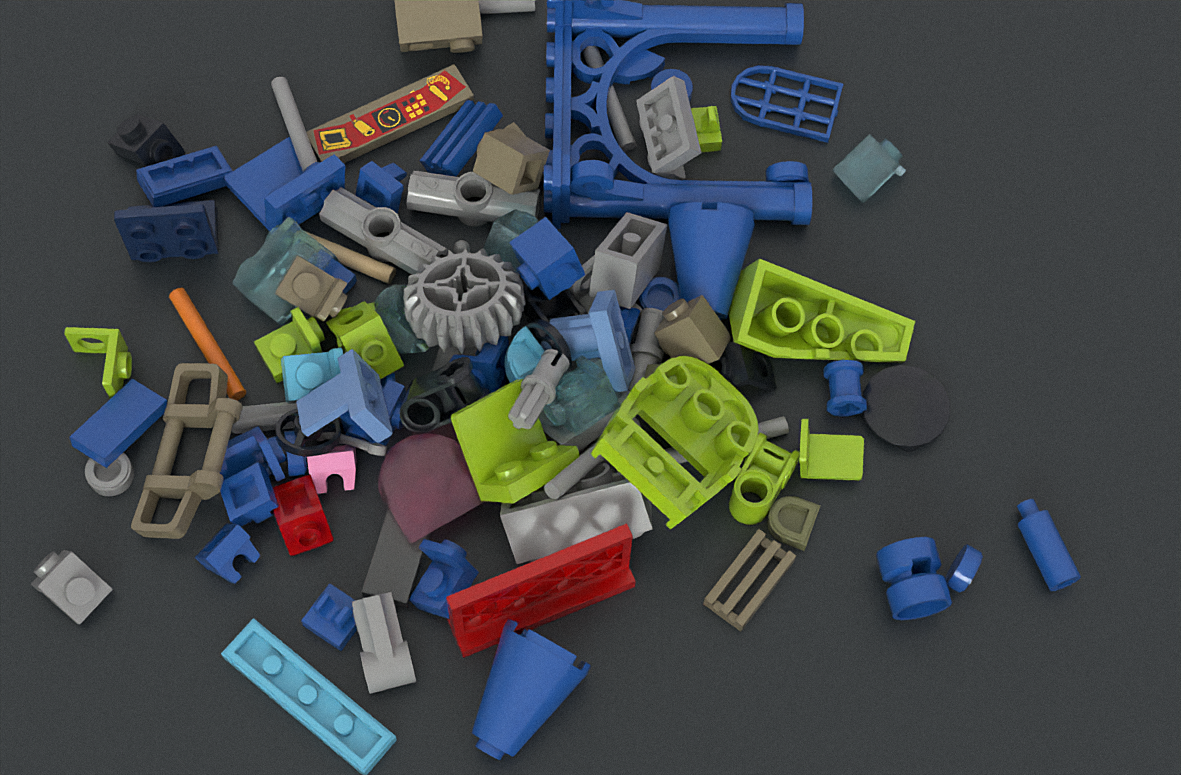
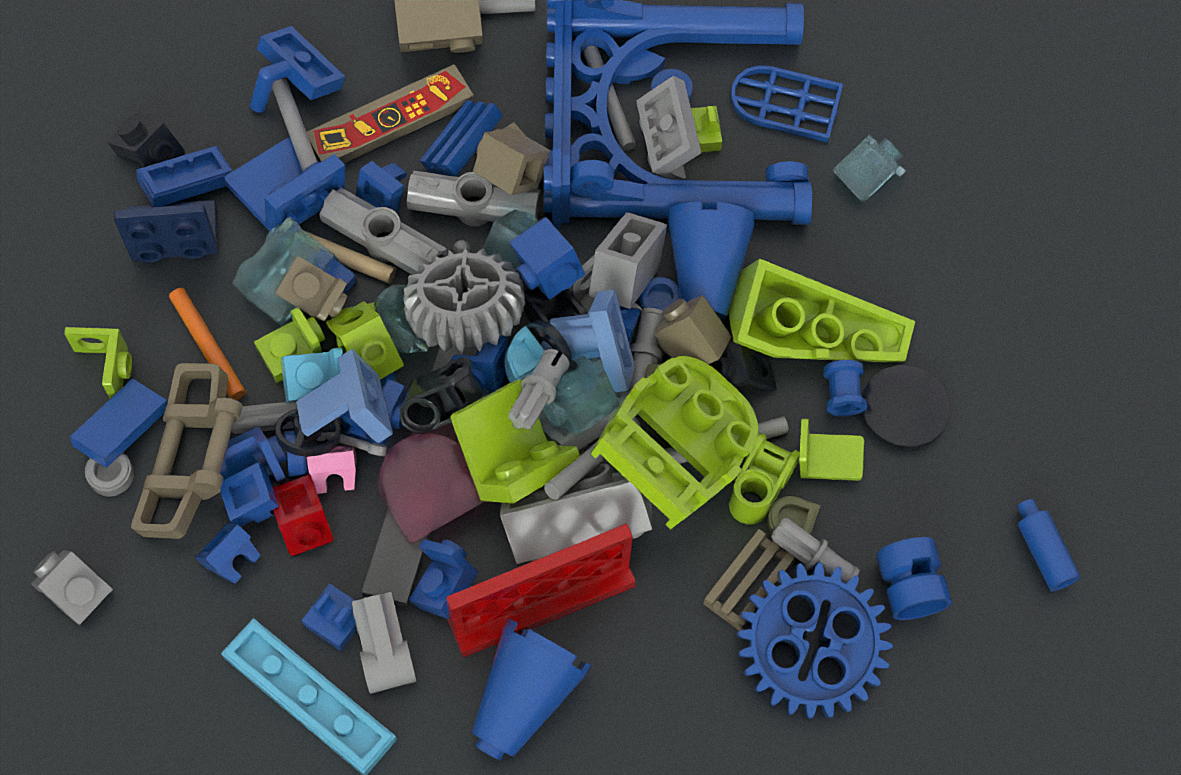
(299, 62): none -> blue plate
(810, 550): none -> light grey axle
(854, 655): none -> blue gear
(964, 568): blue tile -> none

